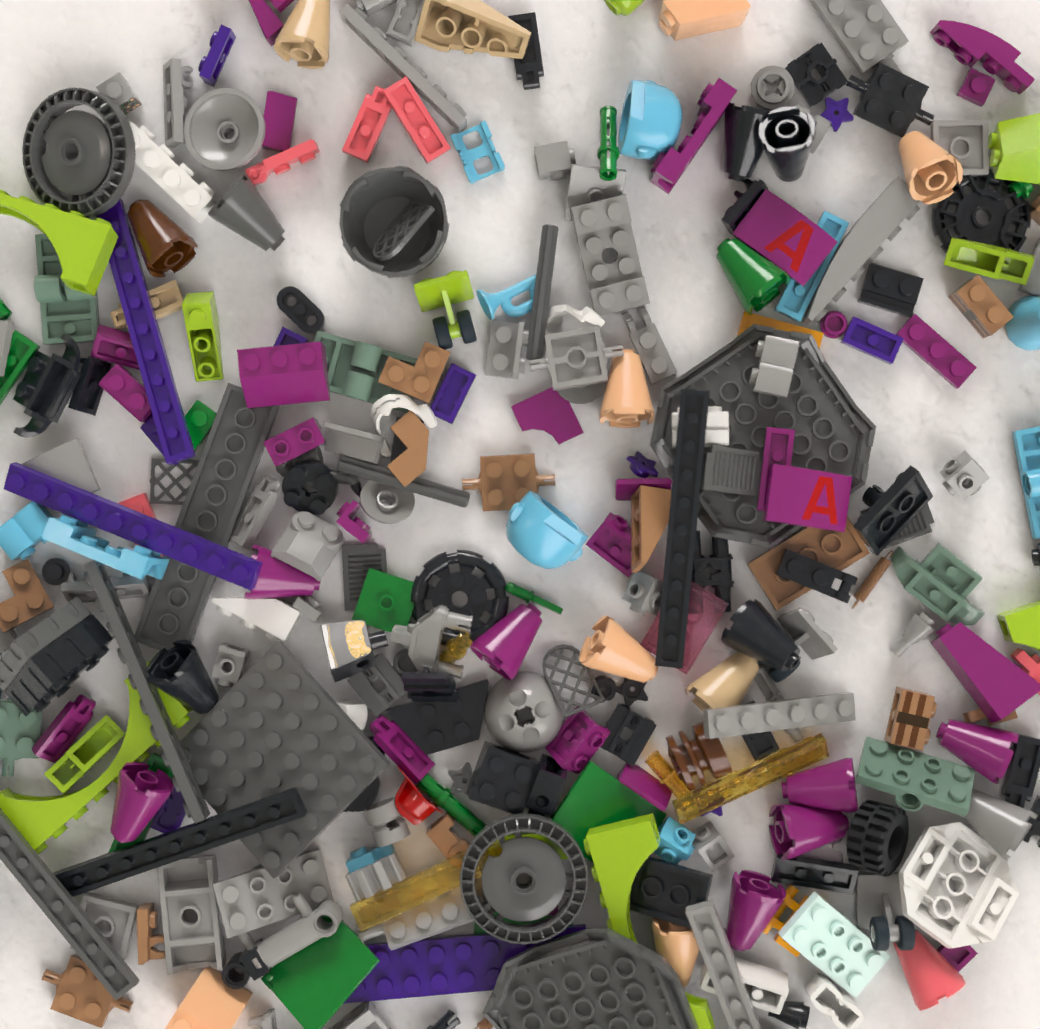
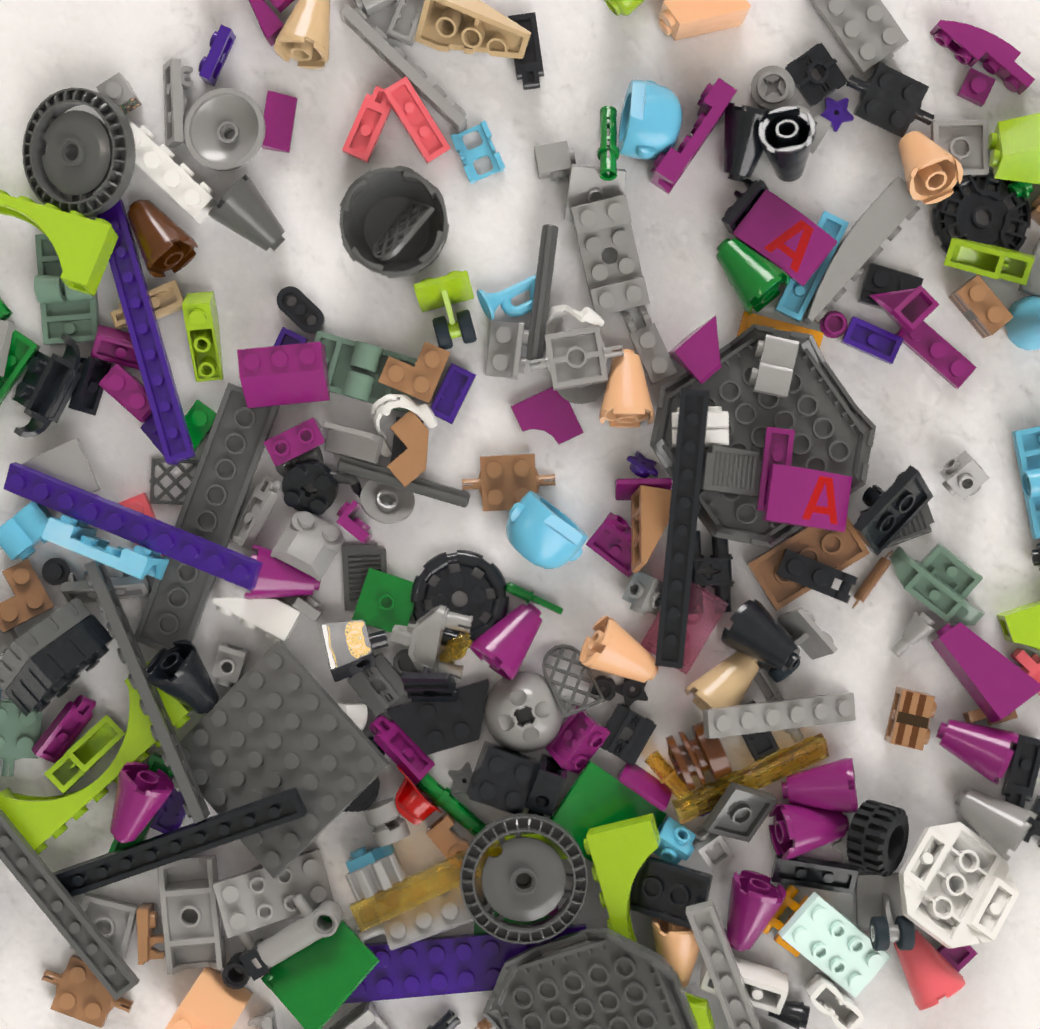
(281, 162): coral hinge -> none
(699, 351): none -> magenta slope
(740, 812): none -> dark grey plate
(907, 306): none -> magenta slope
(915, 777): sand green plate -> none

